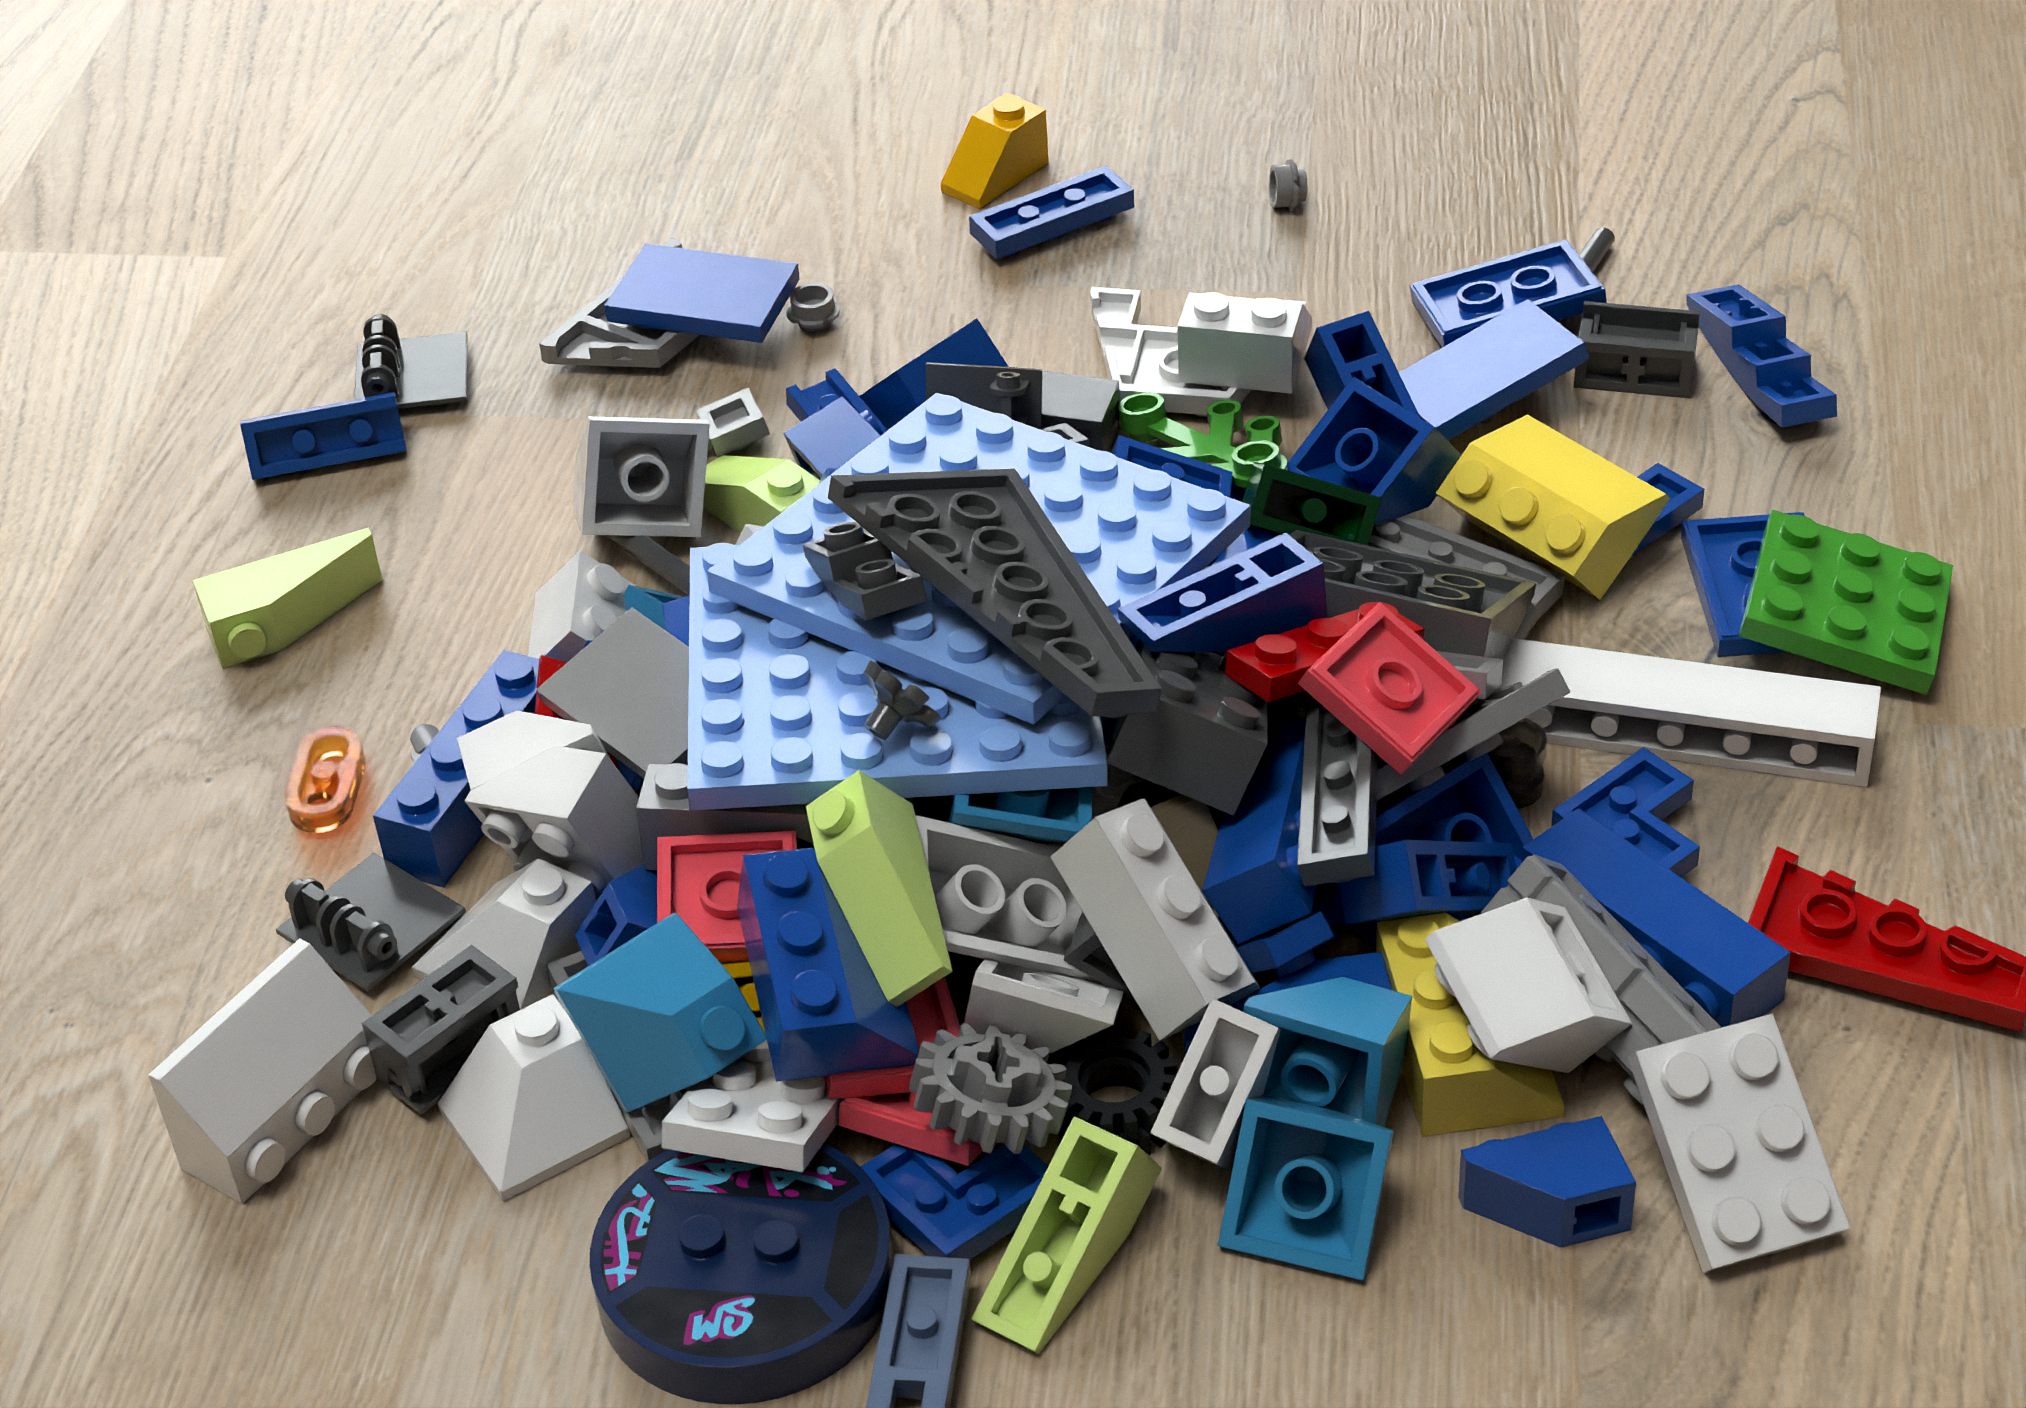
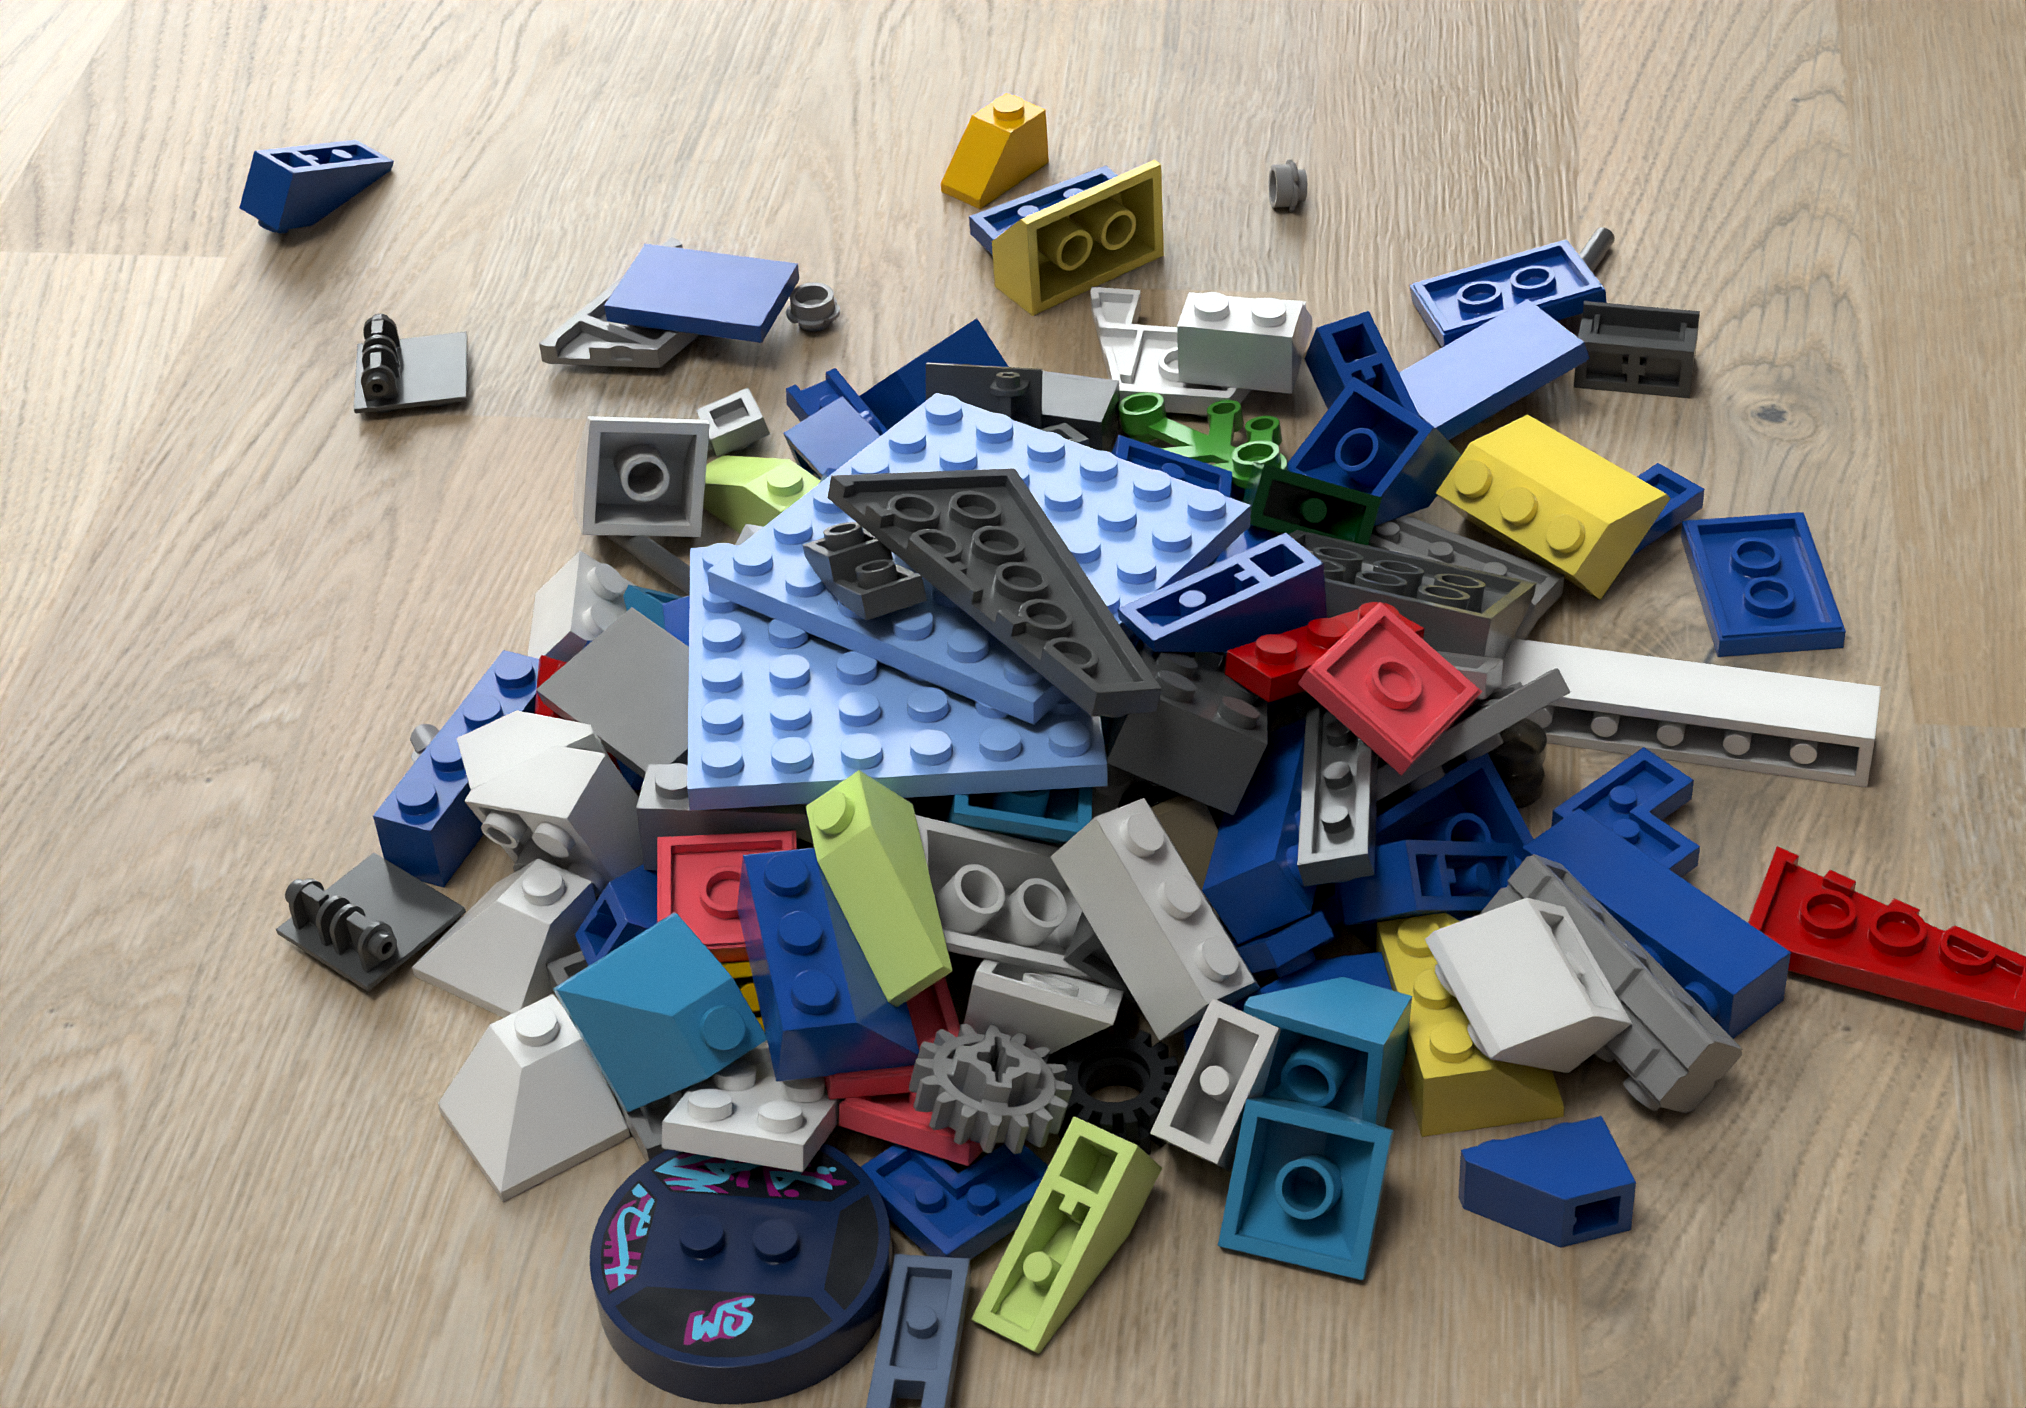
(265, 1074): white slope -> none
(284, 596): yellowish green slope -> none
(308, 182): none -> blue slope
(323, 435): blue hinge -> none
(325, 779): clear orange plate -> none
(436, 1024): dark grey hinge -> none
(895, 703): dark grey plant -> none
(1082, 240): none -> light yellow slope
(1738, 1143): white plate -> none
(1759, 357): blue slope -> none
(1848, 601): bright green plate -> none

